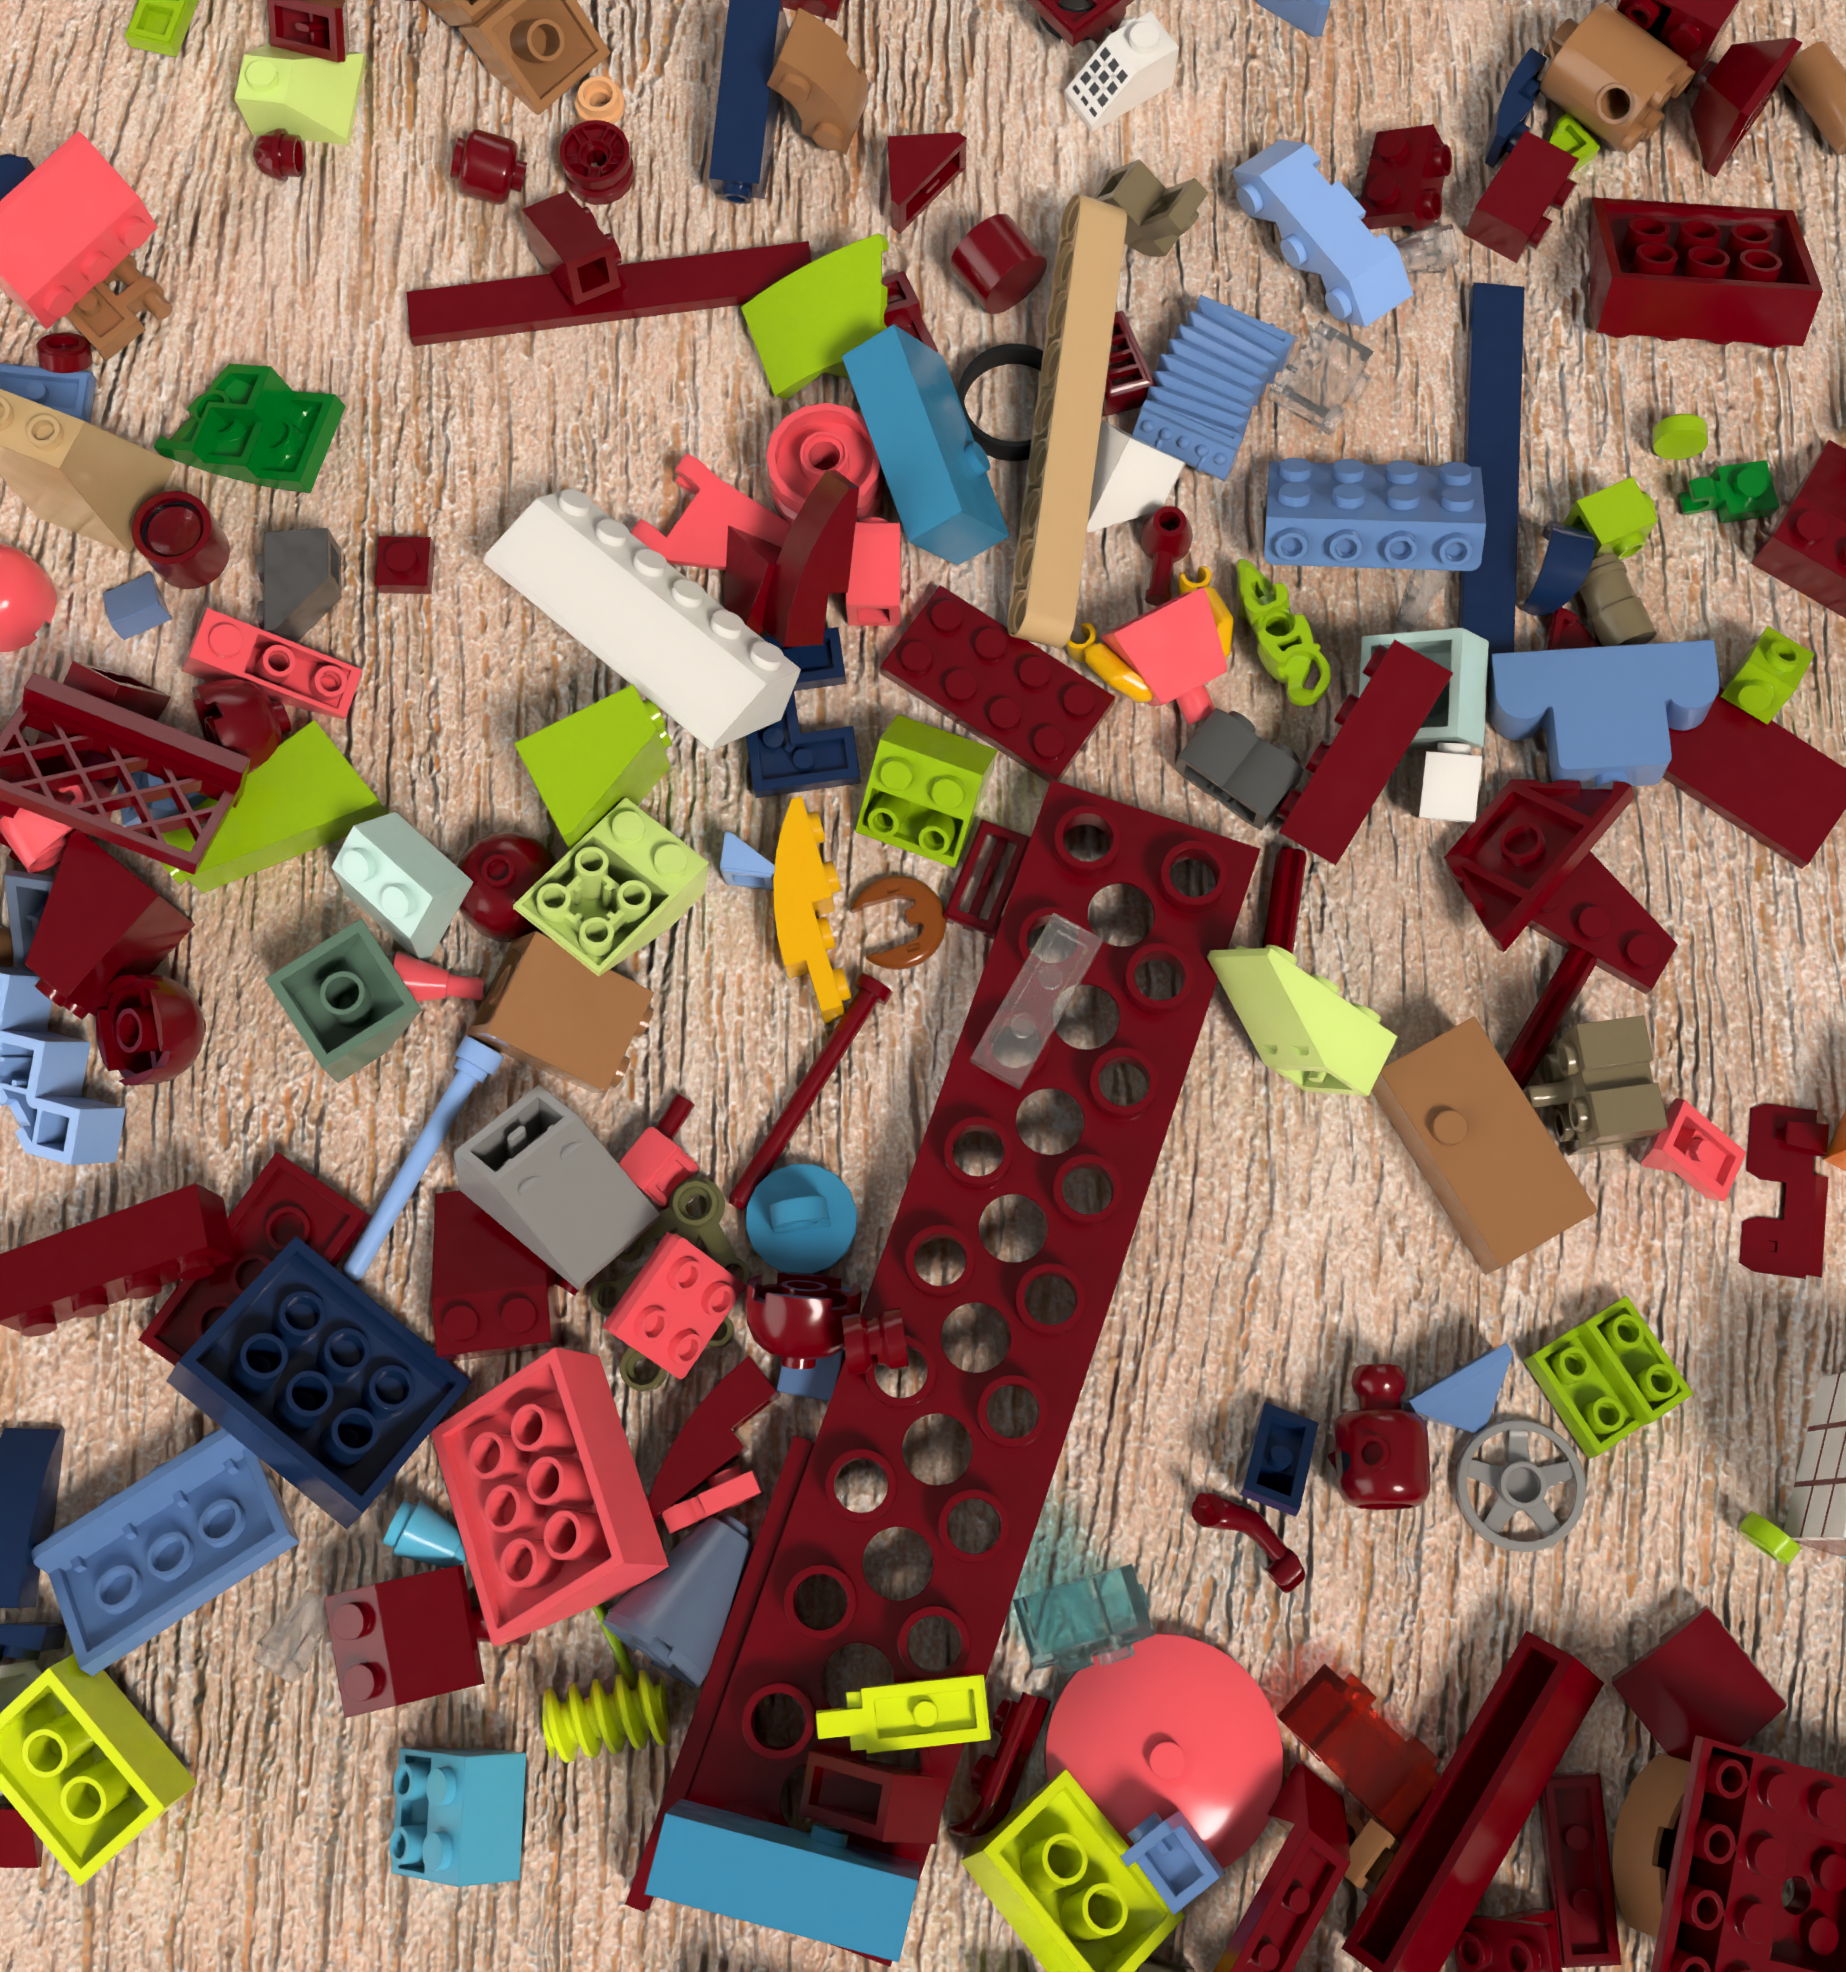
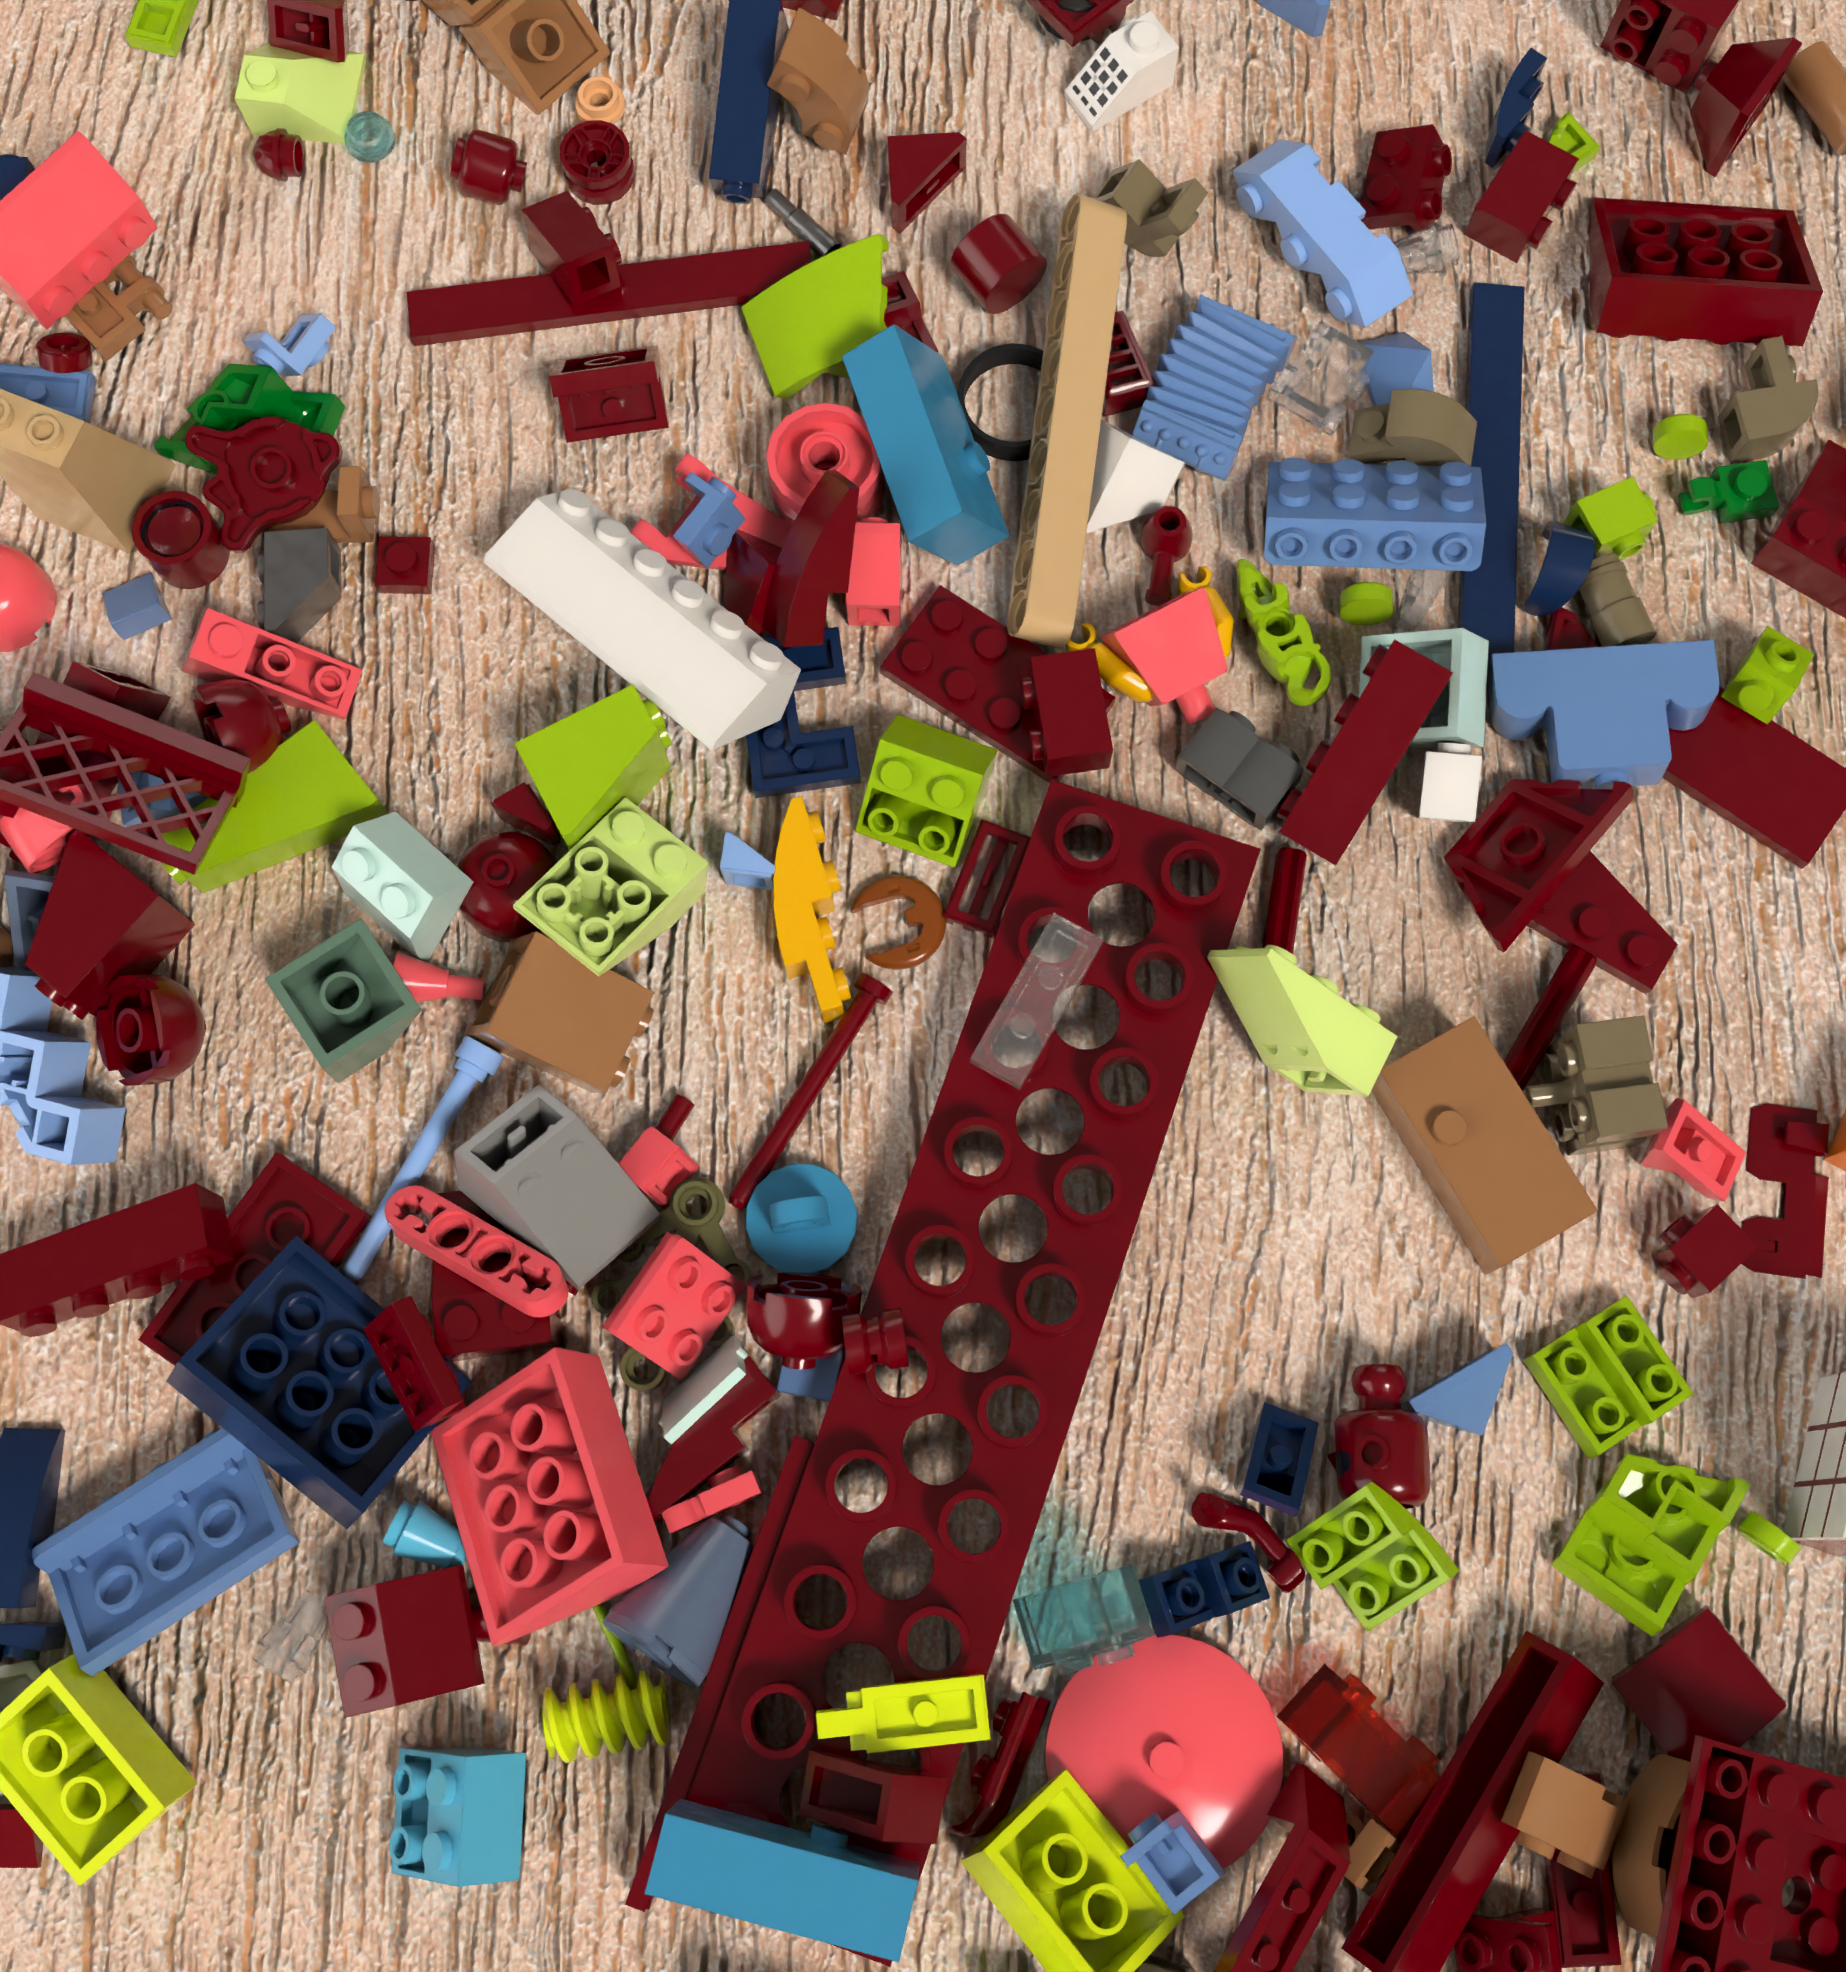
(265, 474): none -> dark red tile
(300, 348): none -> light blue bracket
(346, 511): none -> medium nougat bracket
(366, 126): none -> clear light blue plate
(414, 1364): none -> dark red bracket
(479, 1245): none -> coral beam
(524, 811): none -> dark red slope
(610, 393): none -> dark red bracket
(703, 1388): none -> piece
(711, 523): none -> medium blue bracket
(802, 224): none -> flat silver pin
(1068, 713): none -> dark red brick
(1203, 1589): none -> dark blue slope
(1366, 603): none -> lime tile
(1373, 1555): none -> lime slope
(1397, 365): none -> medium blue slope
(1416, 427): none -> dark tan brick
(1519, 1485): light grey wheel -> none
(1564, 1812): none -> medium nougat brick
(1612, 76): medium nougat cylinder -> none
(1647, 1537): none -> lime slope
(1702, 1251): none -> dark red brick
(1773, 411): none -> dark tan brick

